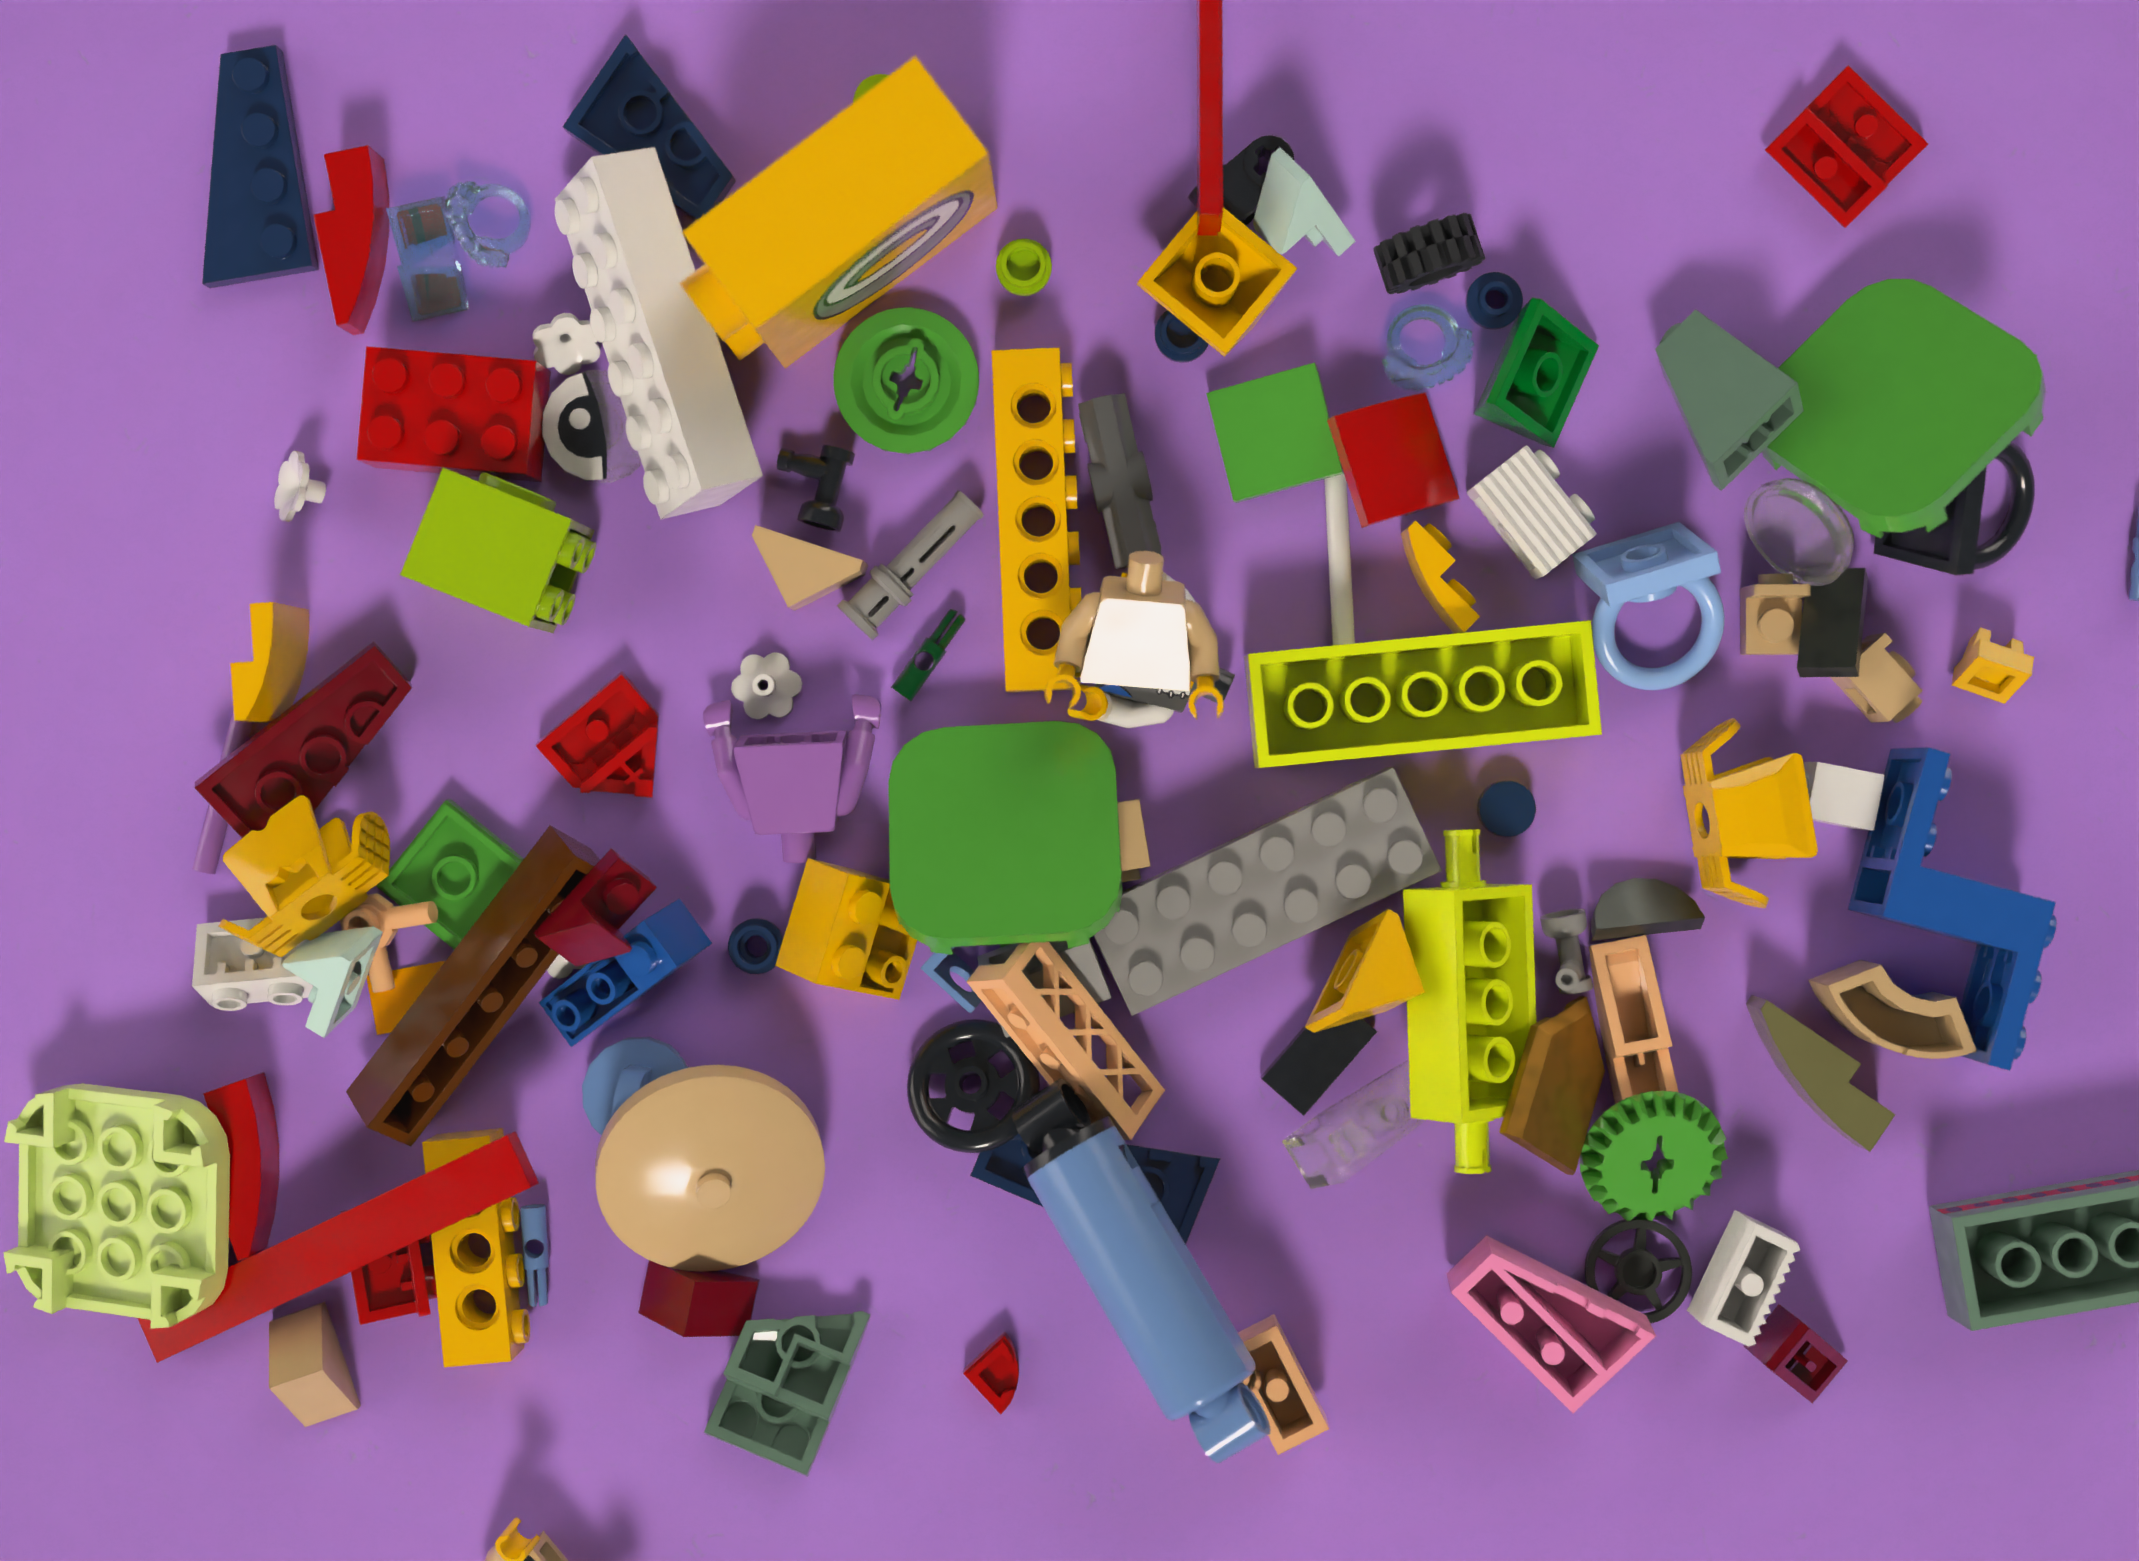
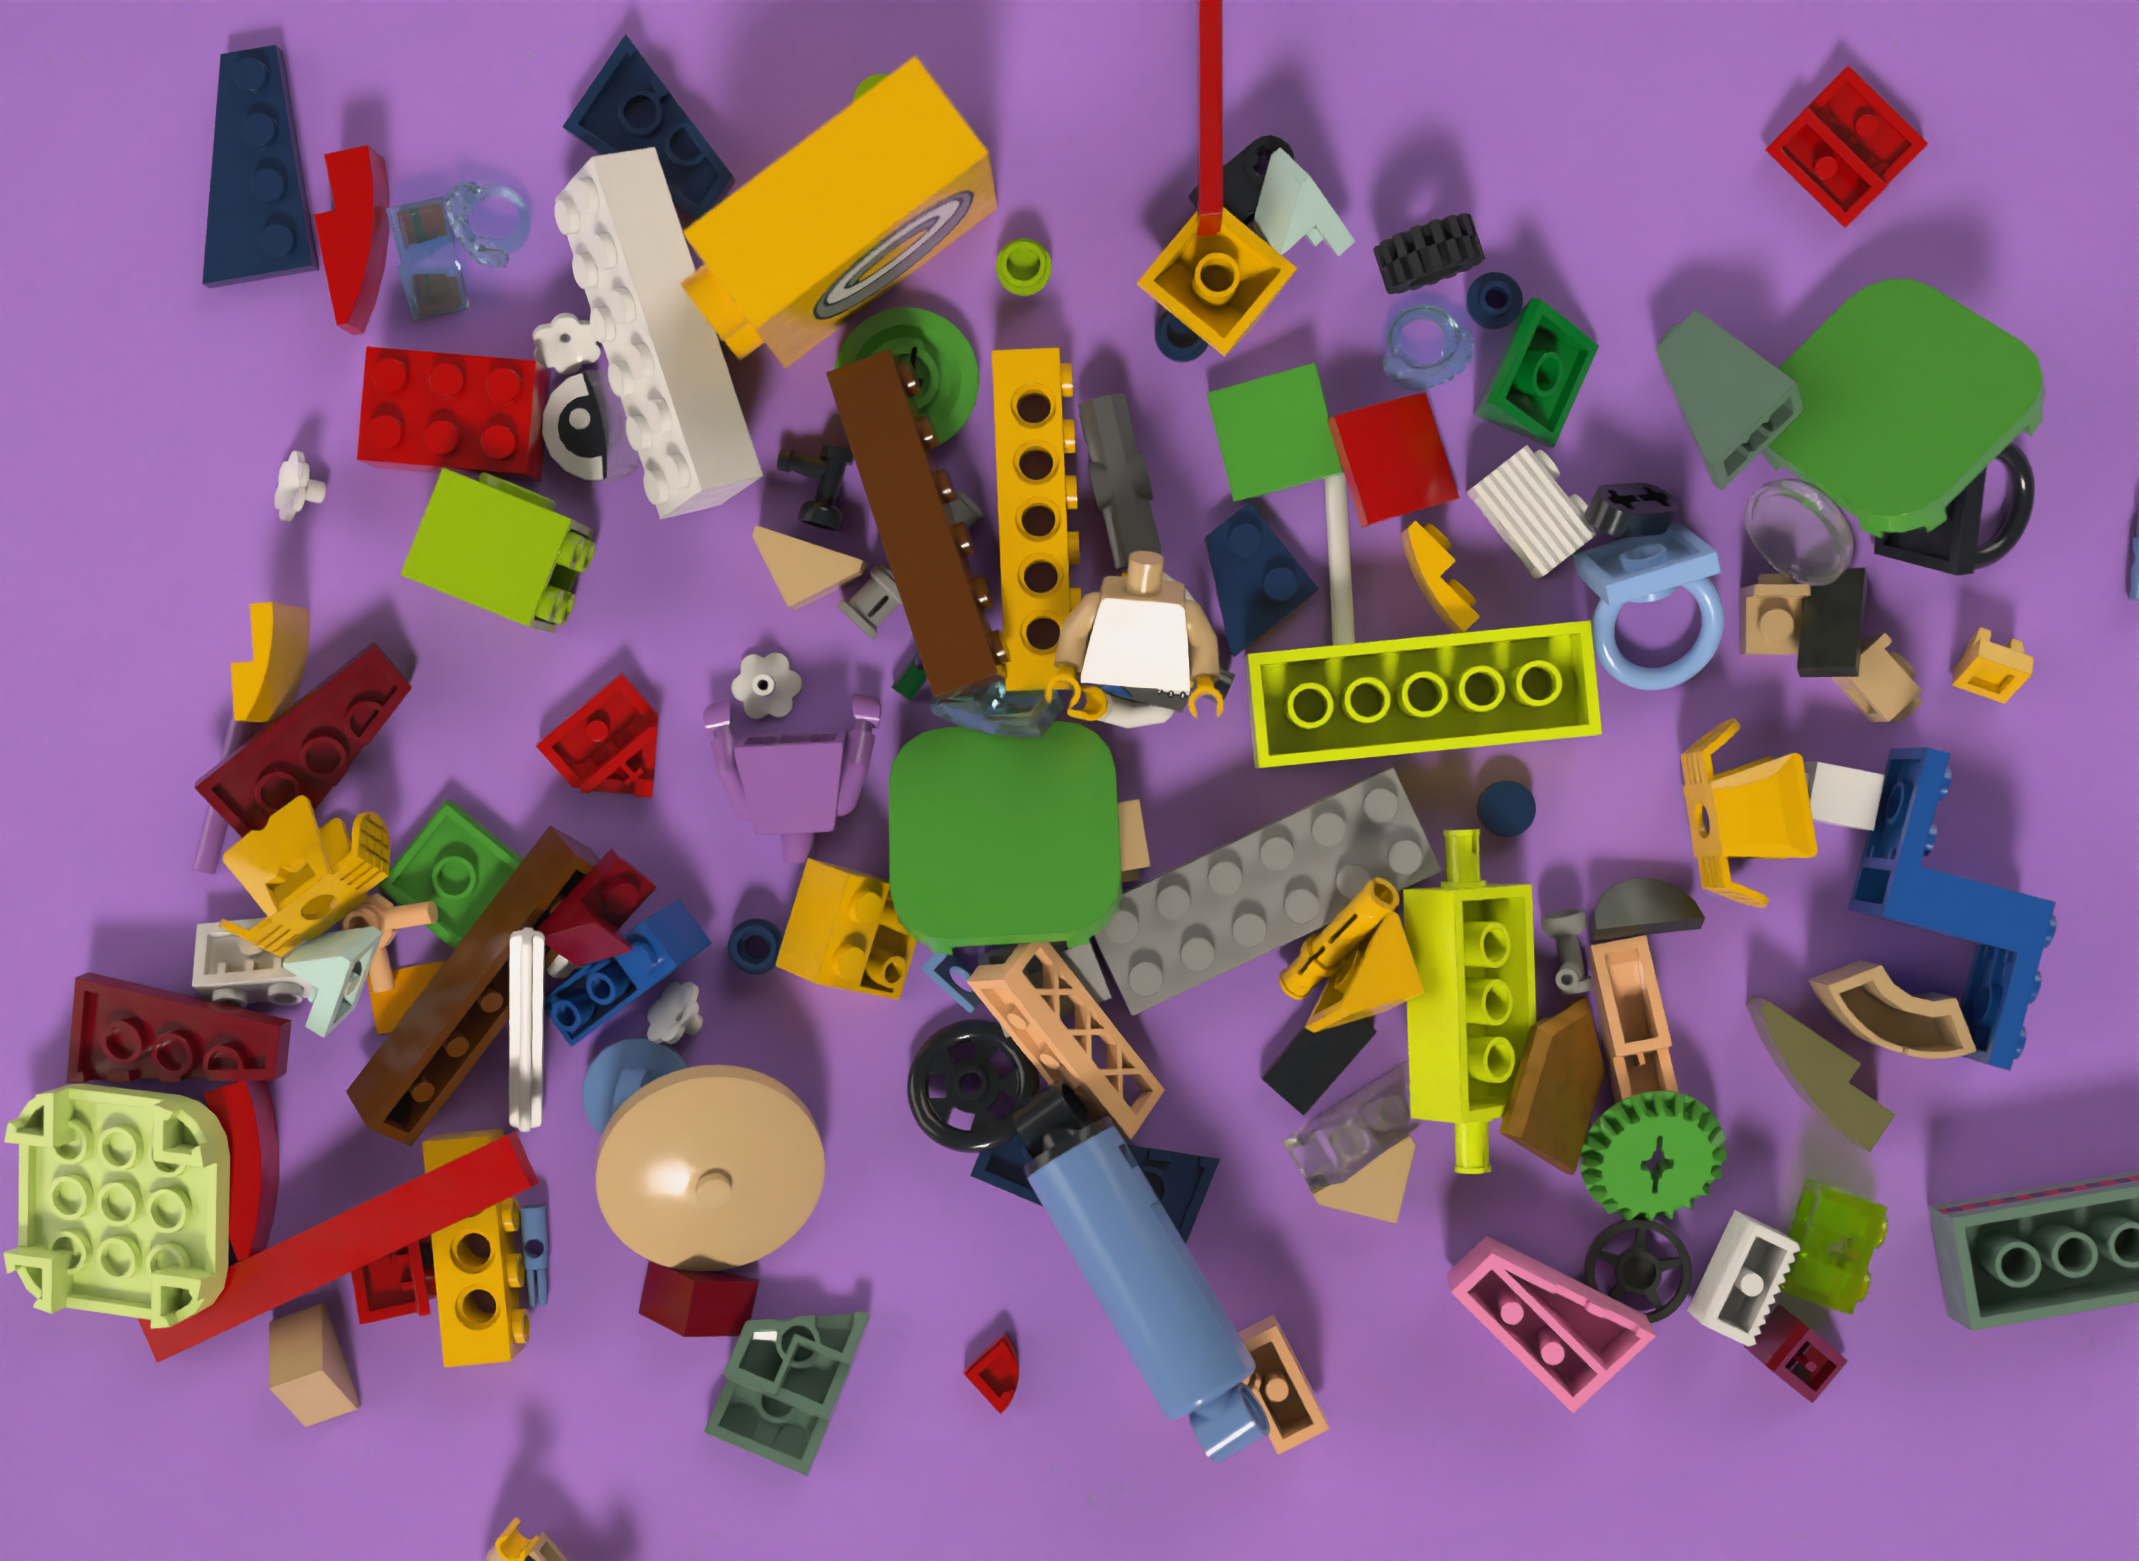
(151, 1033): none -> dark red wing
(526, 1028): none -> white axle
(674, 1013): none -> white plant
(918, 525): none -> reddish brown brick
(1000, 712): none -> clear light blue slope
(1253, 577): none -> dark blue wing
(1325, 952): none -> yellow pin
(1376, 1188): none -> tan slope
(1632, 510): none -> black beam
(1833, 1216): none -> clear neon green brick

